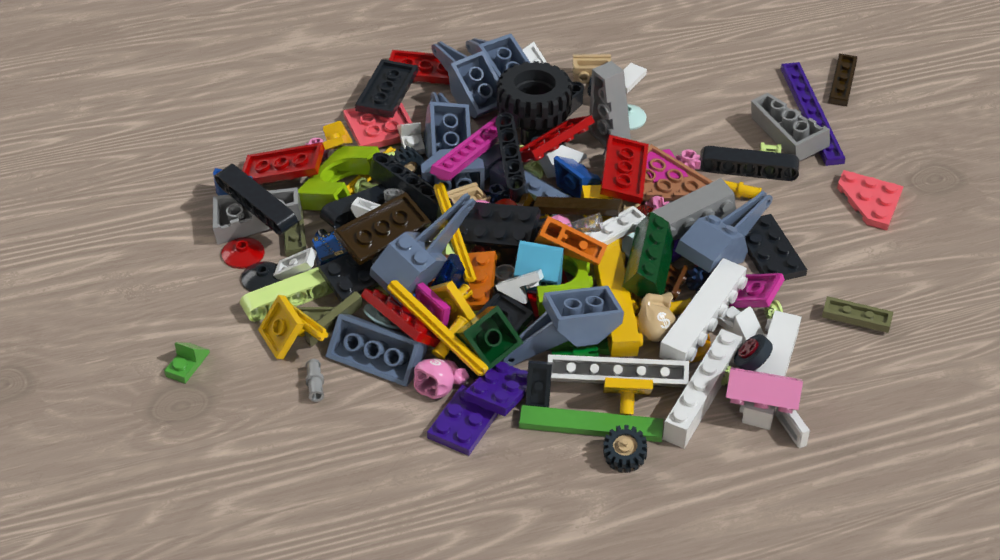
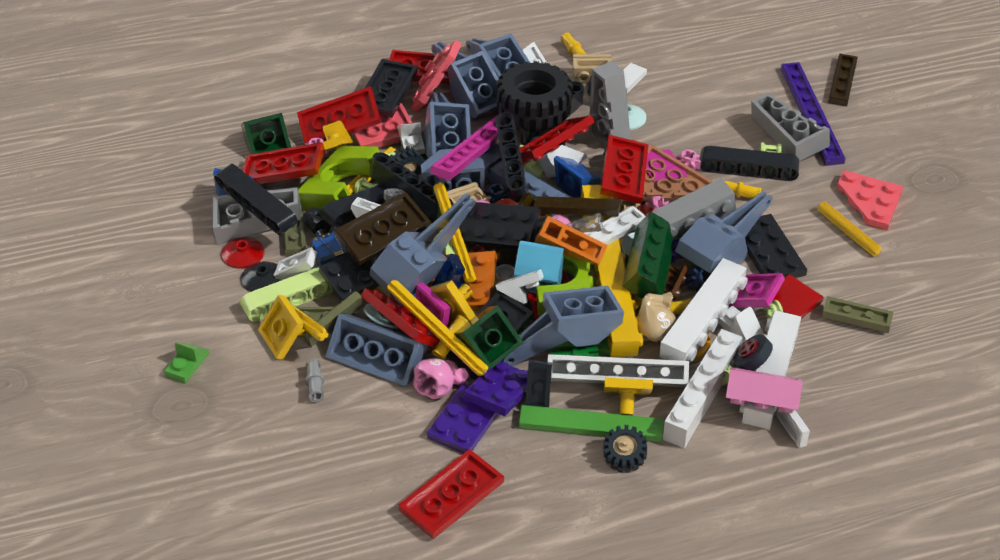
(266, 134): none -> dark green slope
(313, 220): none -> black wheel
(354, 110): none -> red plate
(434, 74): none -> coral plate
(451, 493): none -> red plate
(573, 47): none -> yellow pin
(797, 297): none -> red tile
(849, 229): none -> yellow axle

